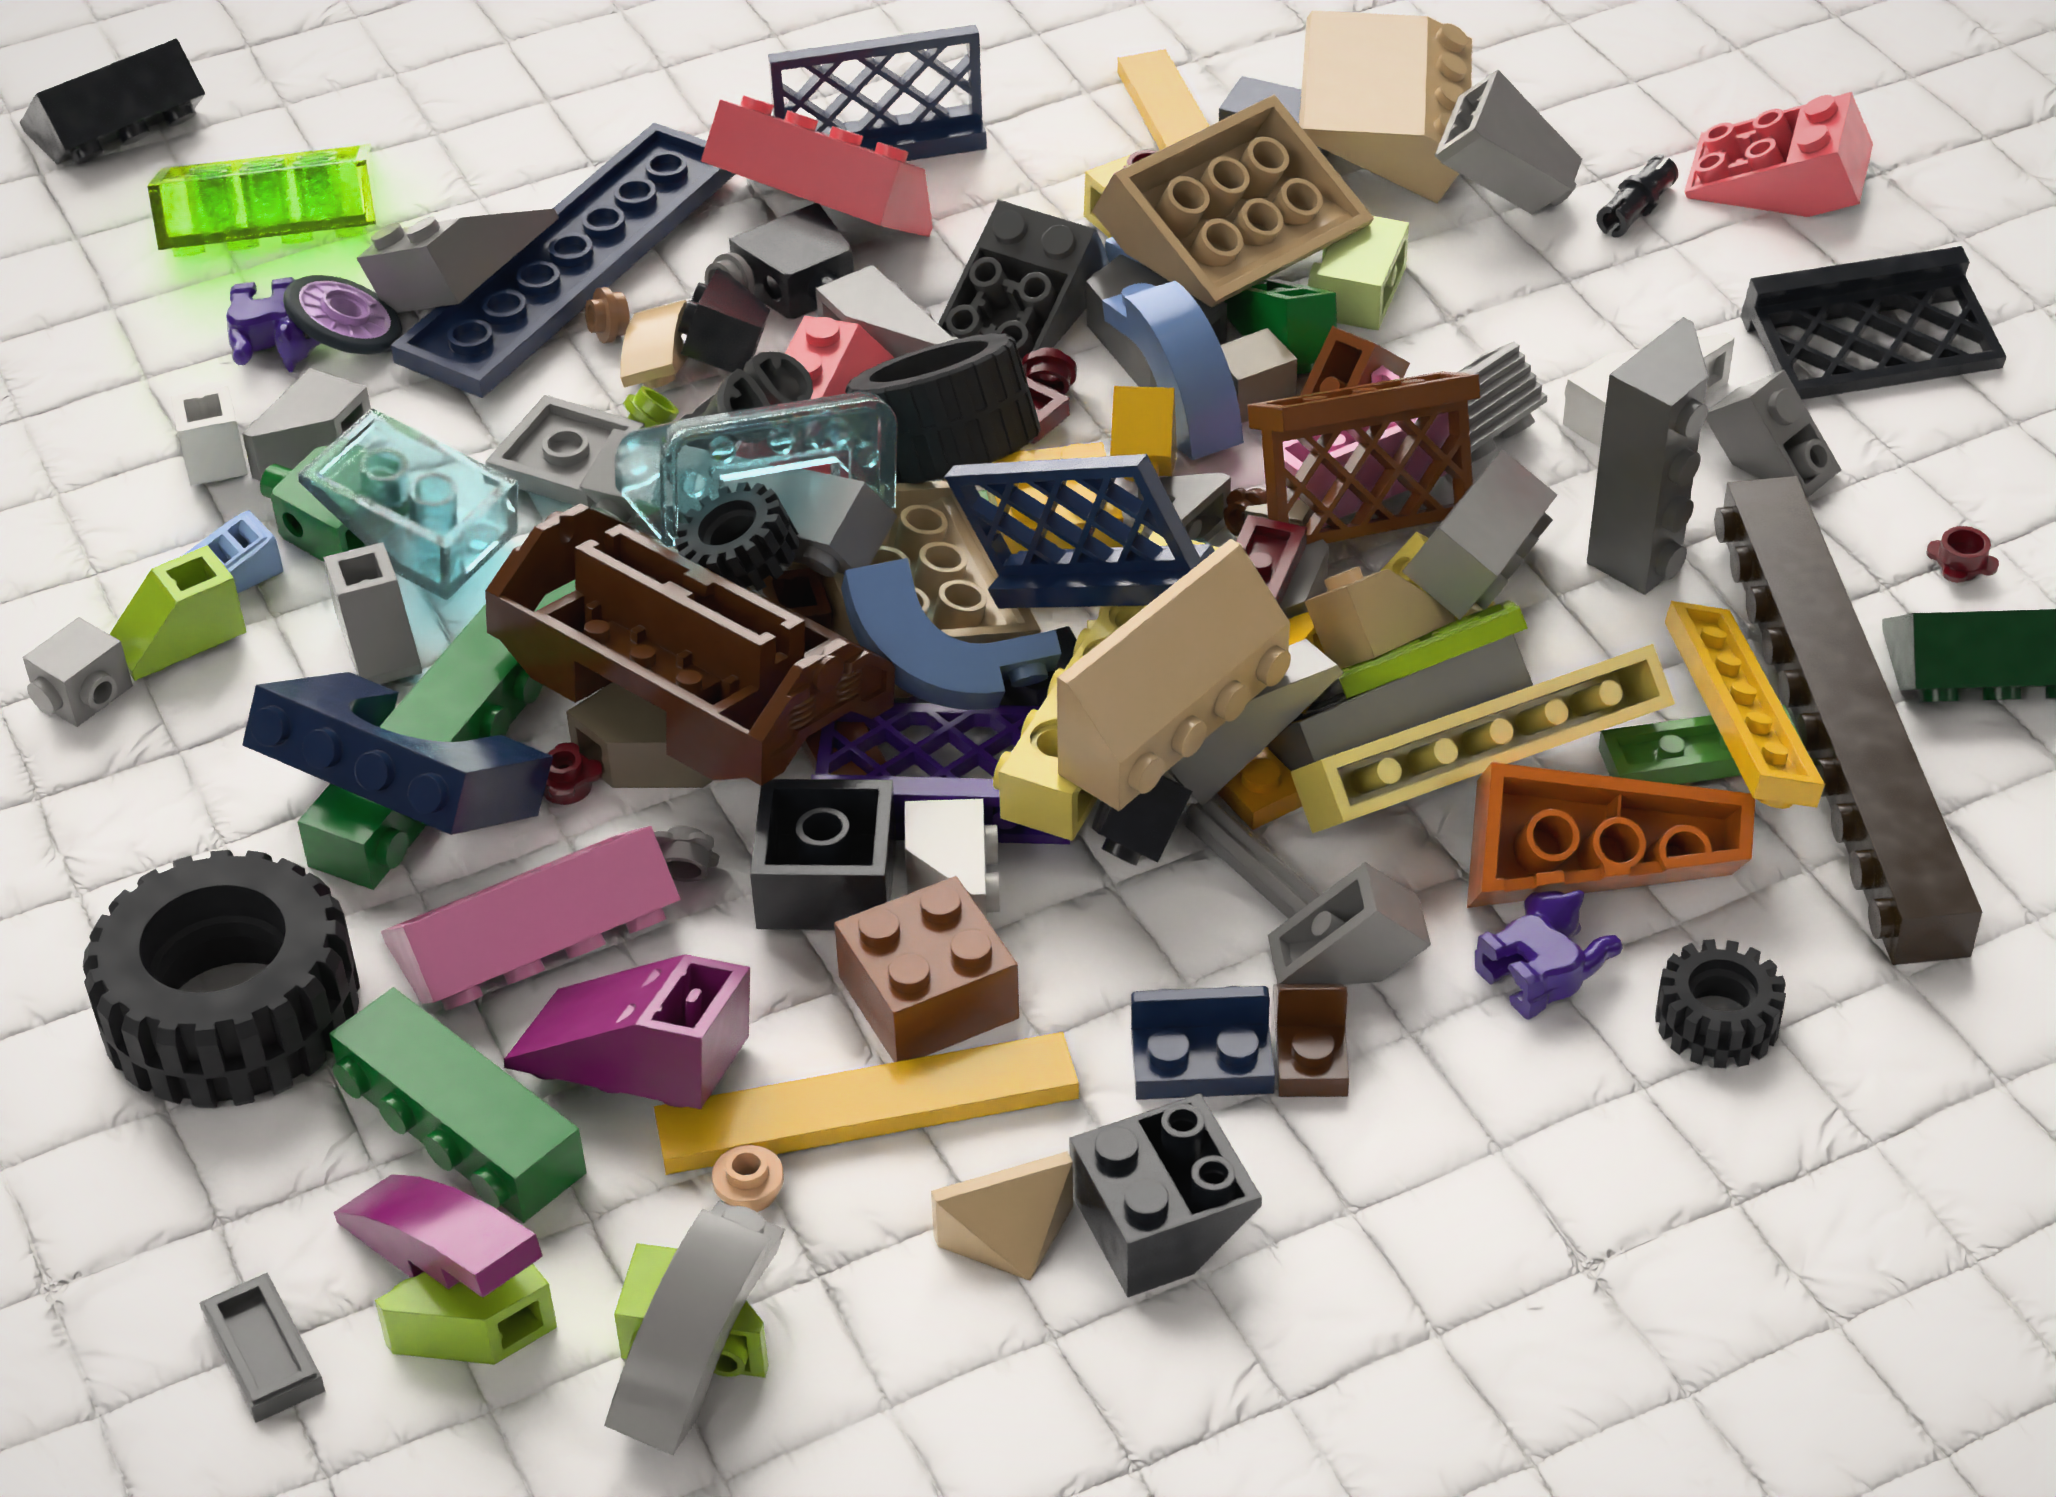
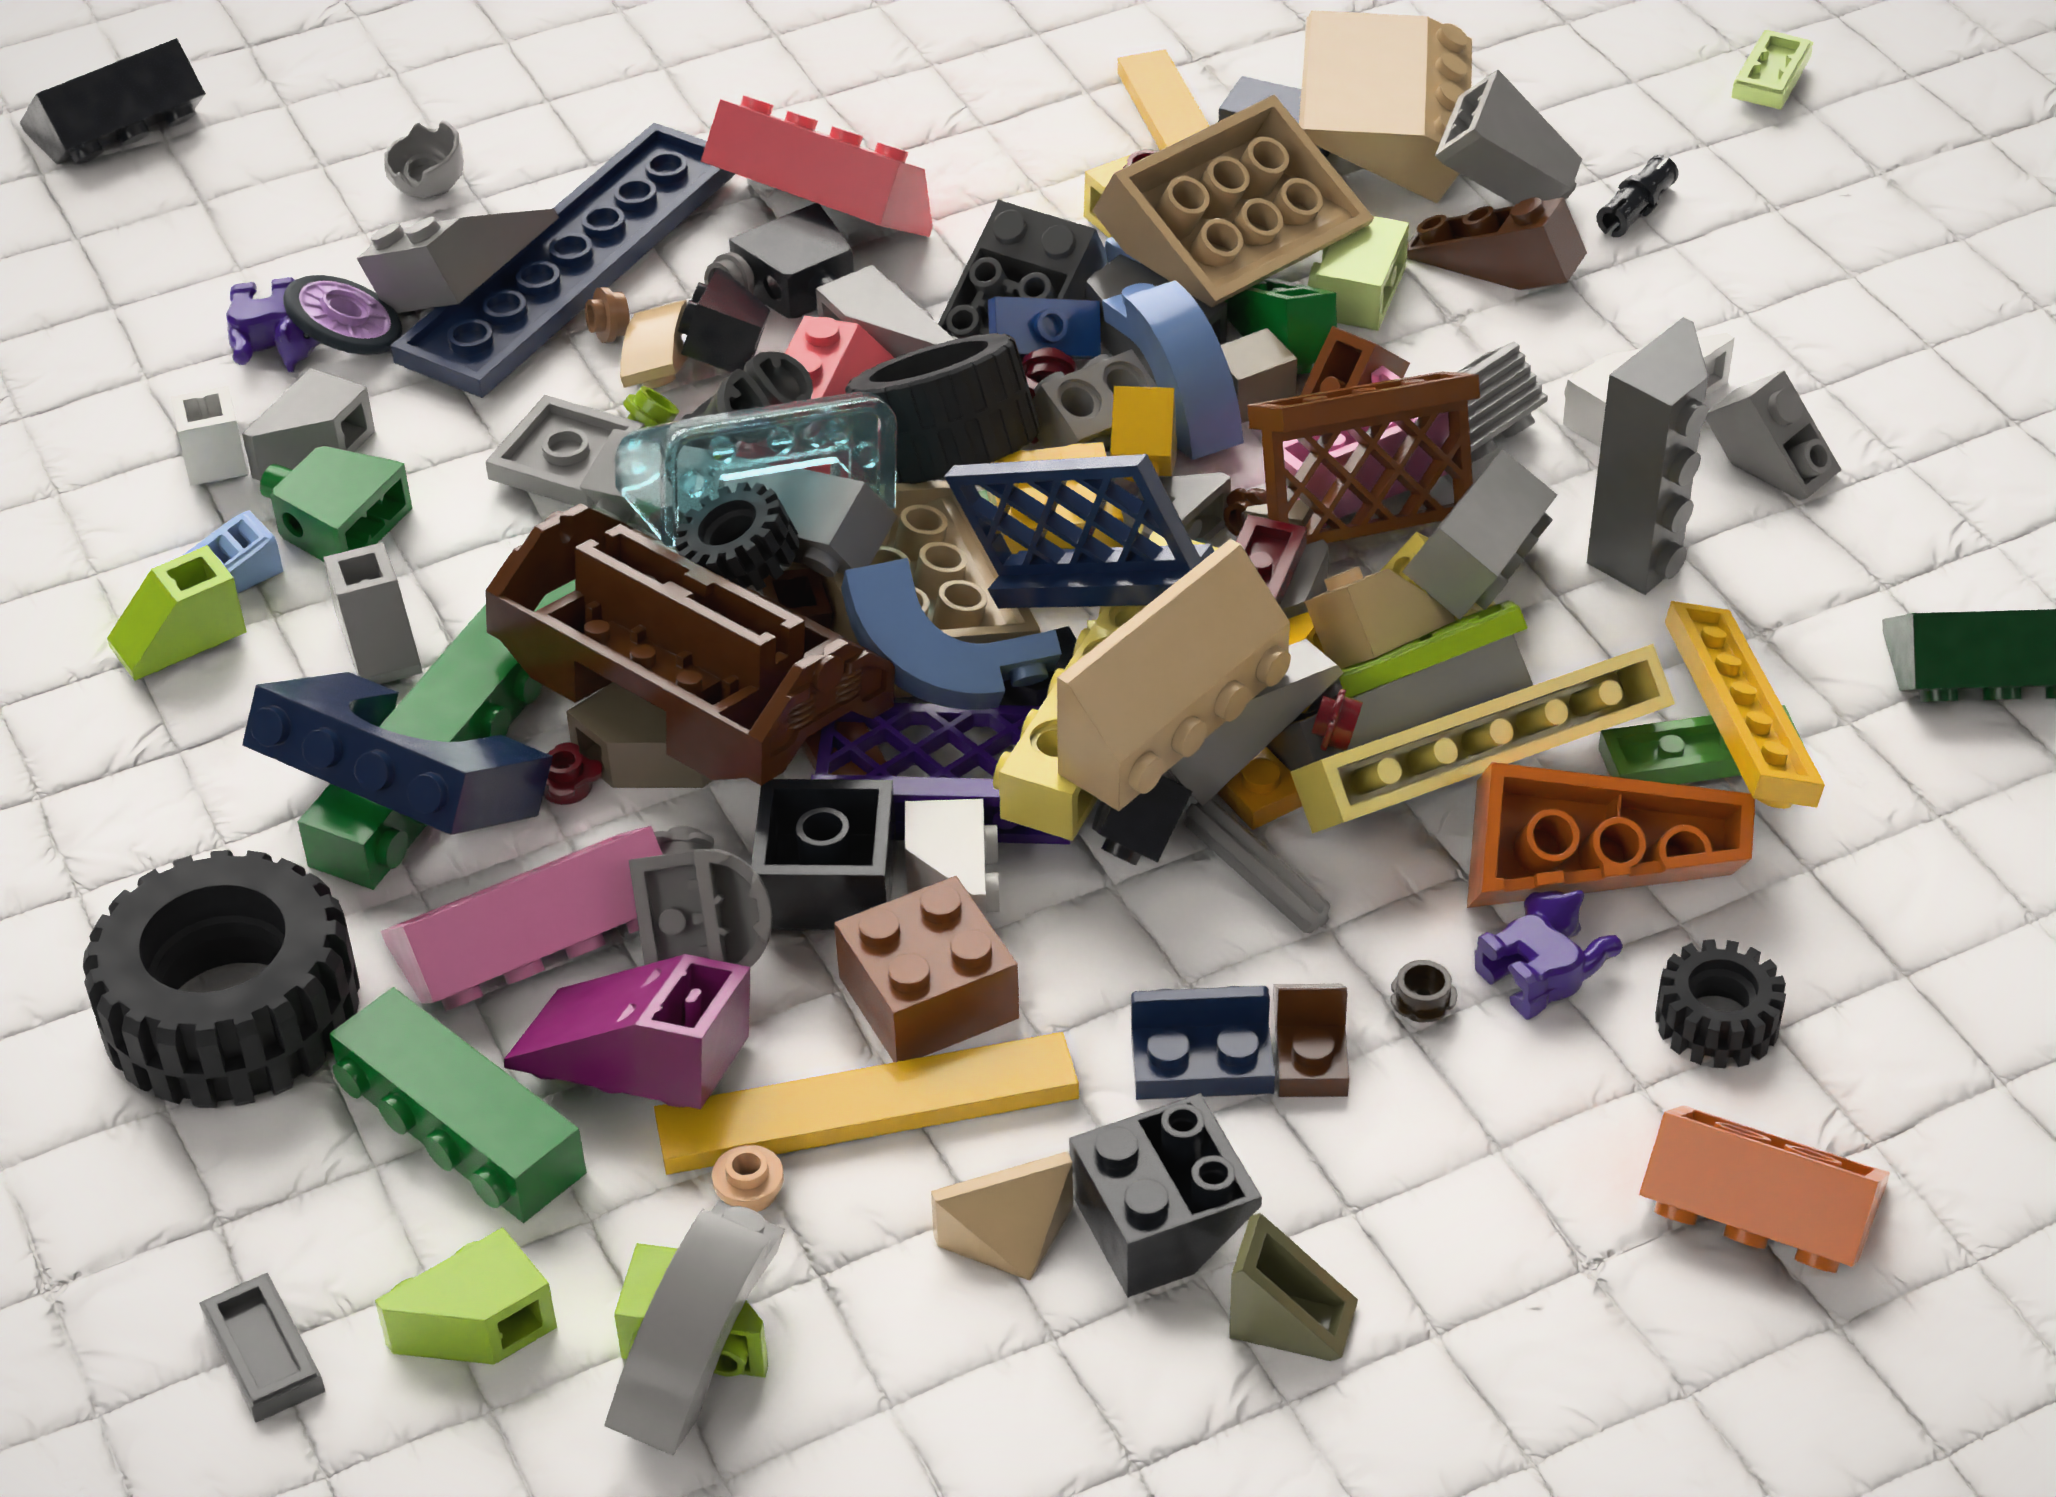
(77, 672): light grey brick -> none
(263, 199): clear neon green slope -> none
(418, 497): clear light blue slope -> none
(425, 160): none -> light grey hair
(440, 1232): magenta slope -> none
(701, 907): none -> light grey slope
(924, 132): dark blue fence -> none
(1052, 323): none -> blue plate
(1081, 403): none -> light grey brick
(1286, 1296): none -> olive slope
(1336, 721): none -> dark red plate
(1351, 932): light grey slope -> none
(1423, 991): none -> dark brown plate
(1507, 246): none -> reddish brown slope
(1762, 1187): none -> orange slope
(1772, 69): none -> yellowish green plate
(1786, 160): coral slope -> none
(1848, 724): dark brown brick -> none
(1859, 293): black fence -> none
(1963, 554): dark red plate -> none

